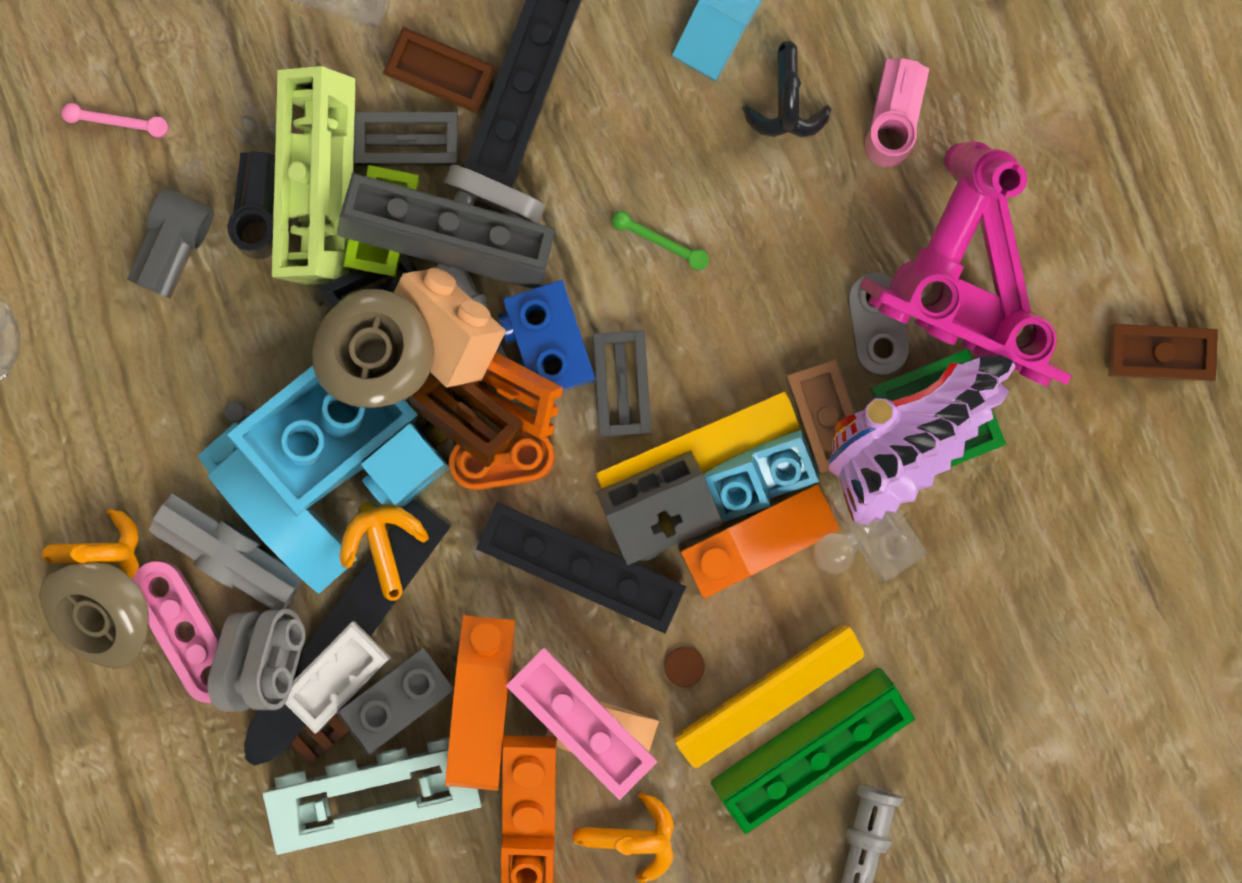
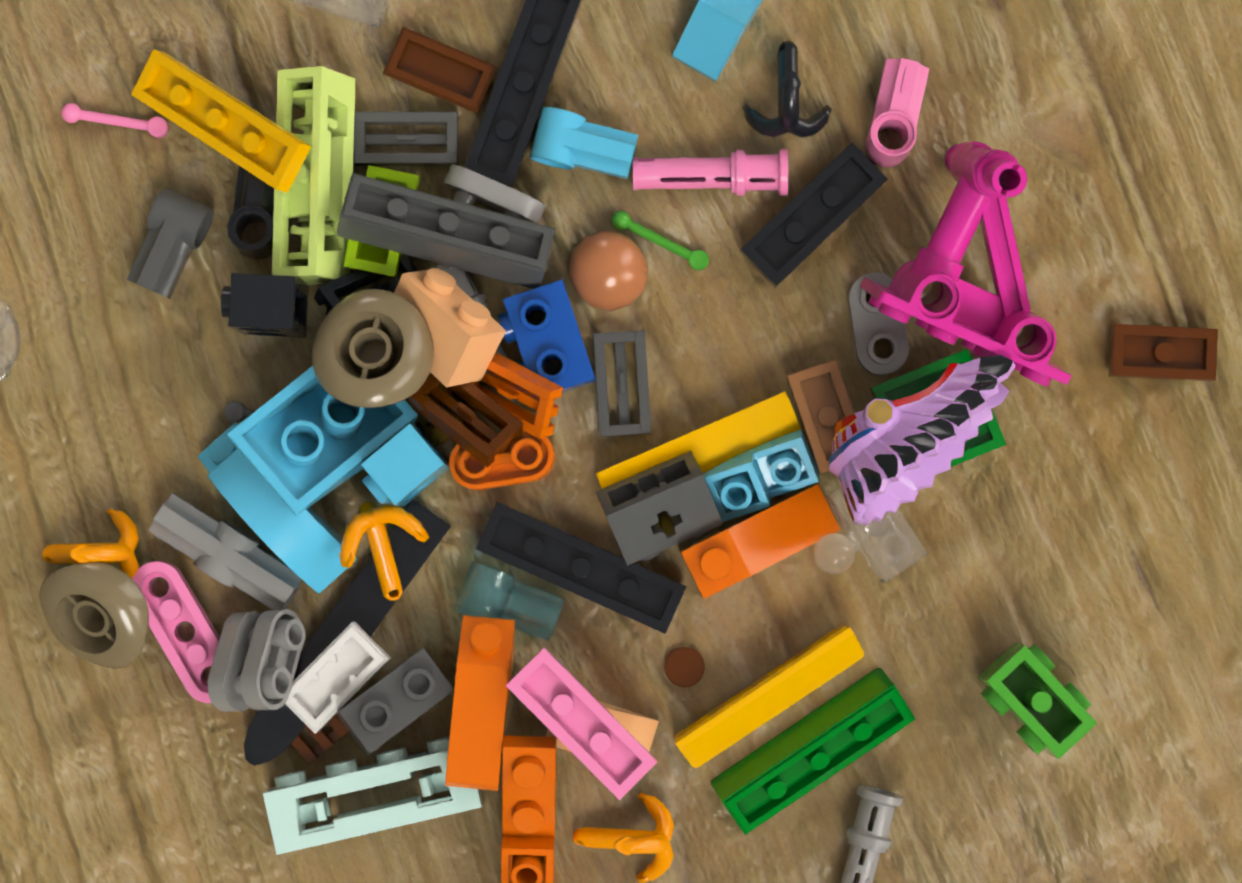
(221, 121): none -> yellow plate
(266, 305): none -> black brick
(497, 595): none -> clear light blue piece
(569, 142): none -> medium azure piece
(607, 270): none -> nougat hair
(736, 173): none -> bright pink pin
(813, 215): none -> black plate
(1049, 714): none -> bright green brick

